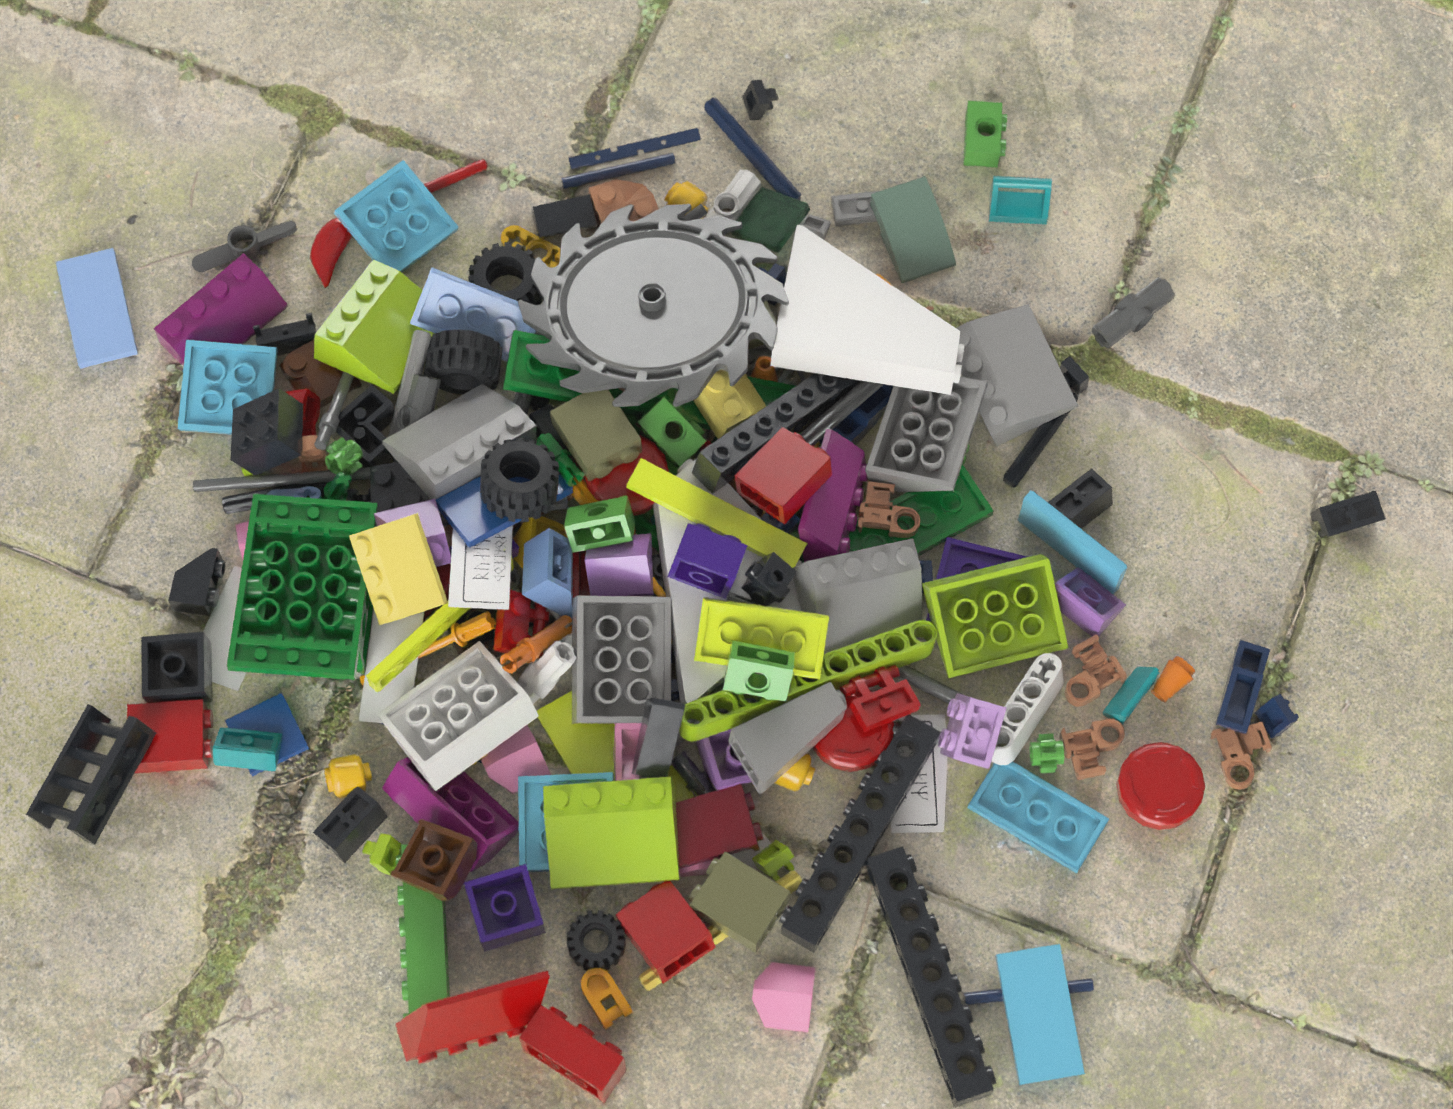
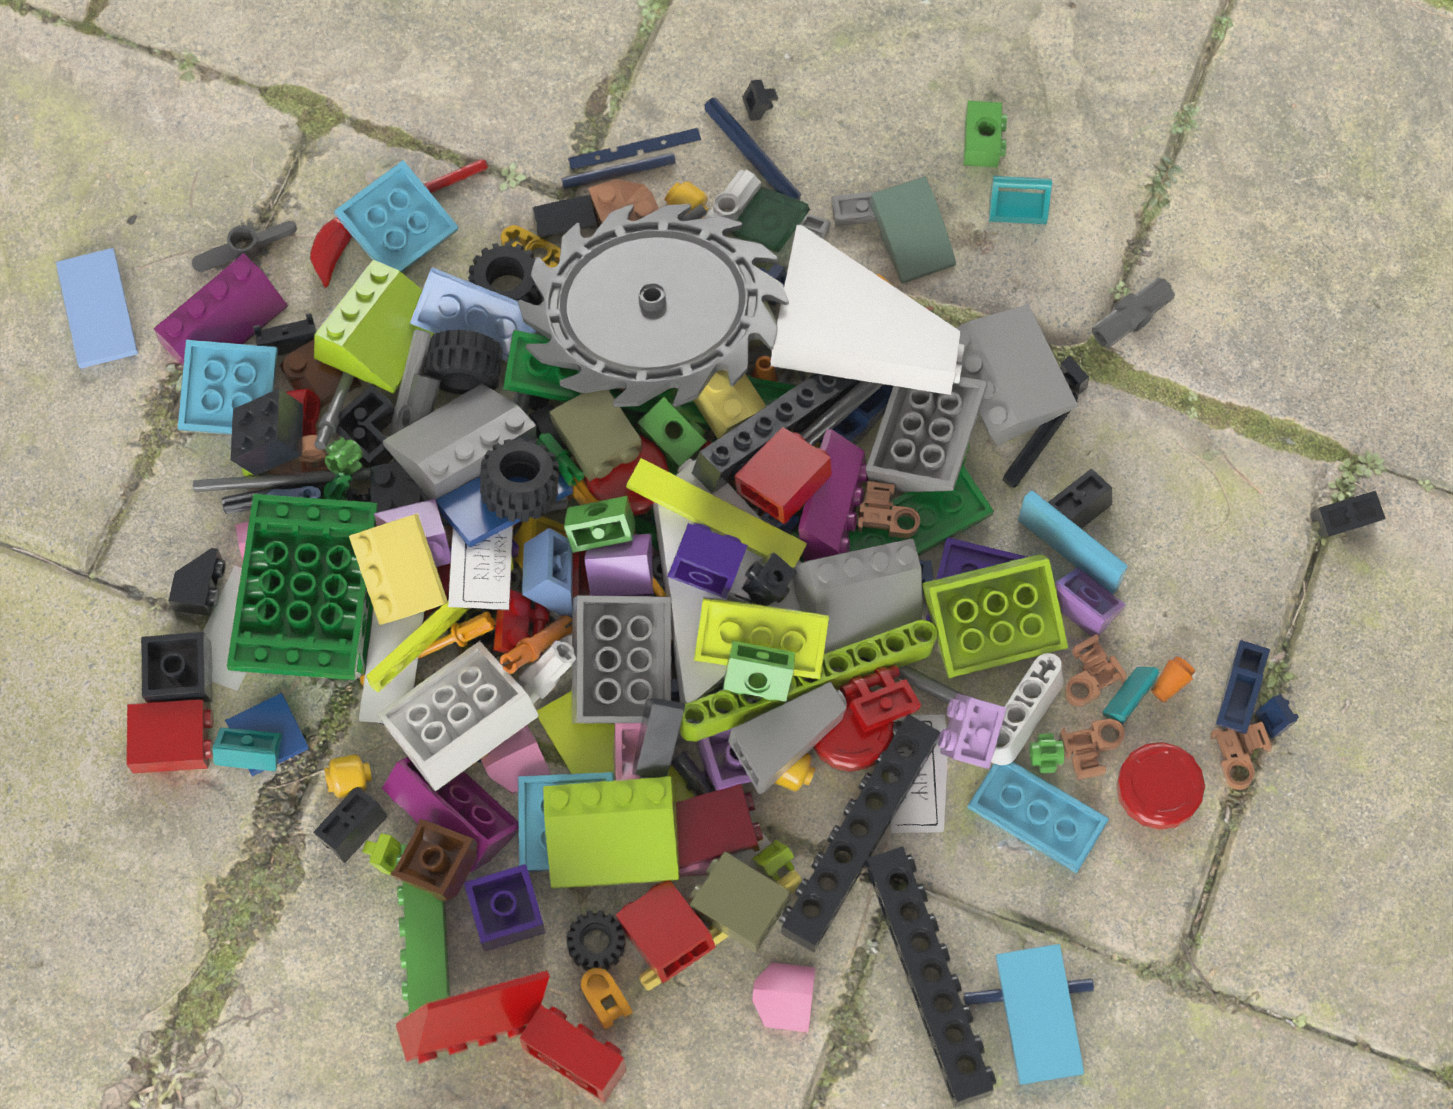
(107, 786): black fence -> none

